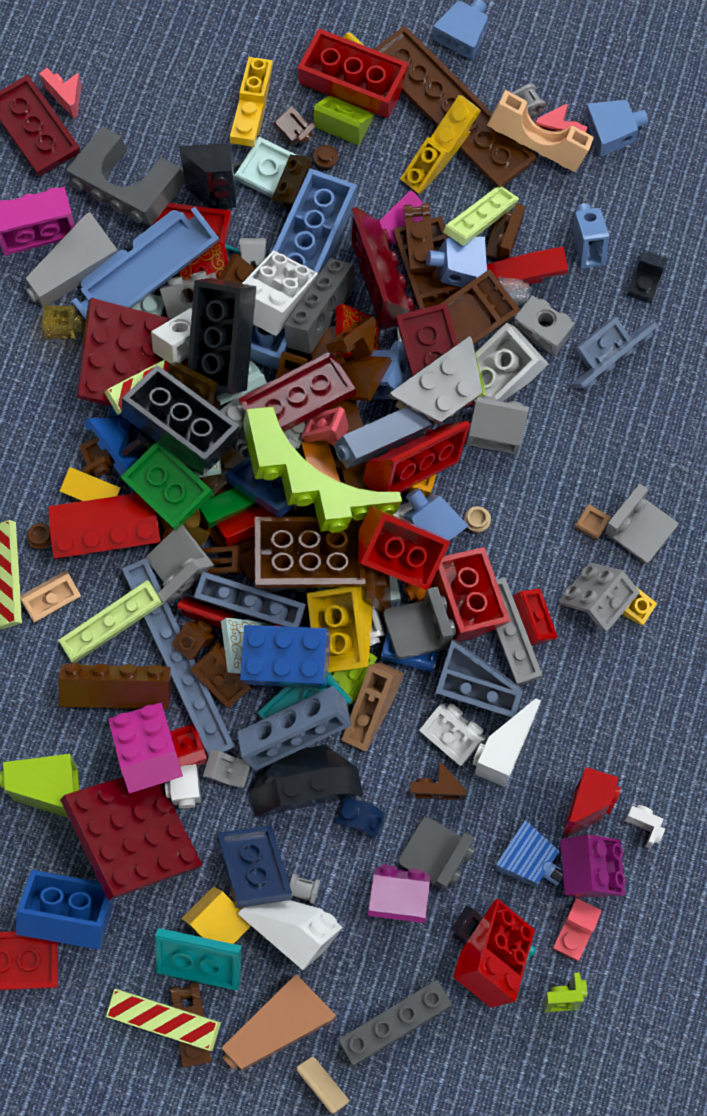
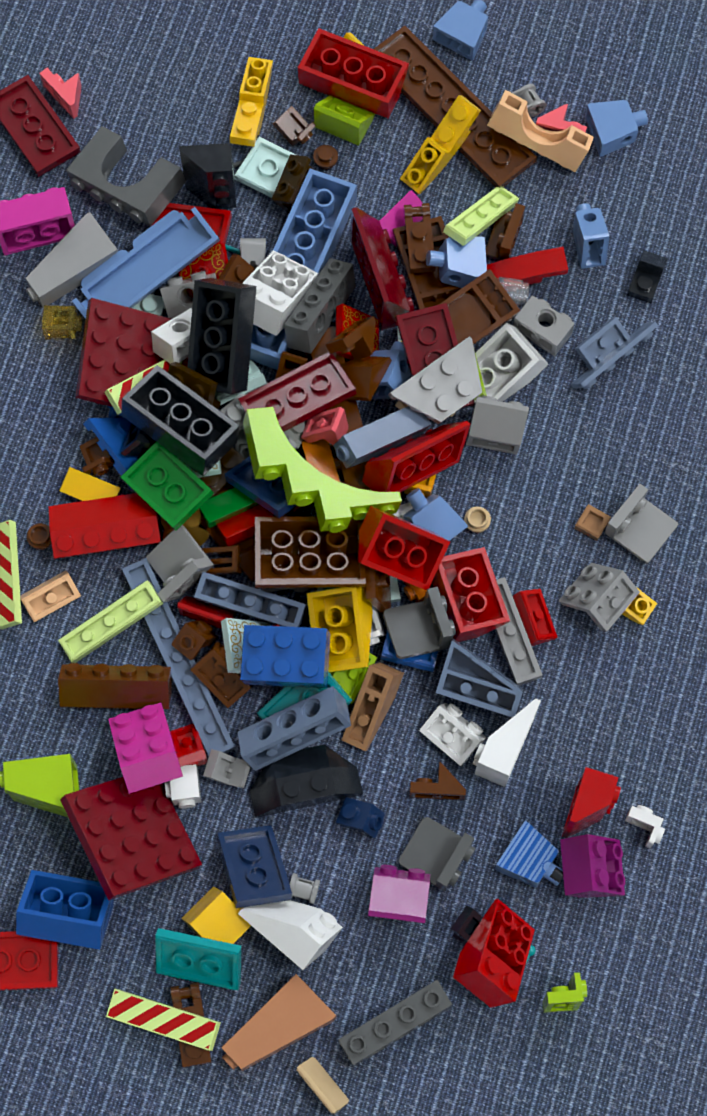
(577, 929): coral slope -> none

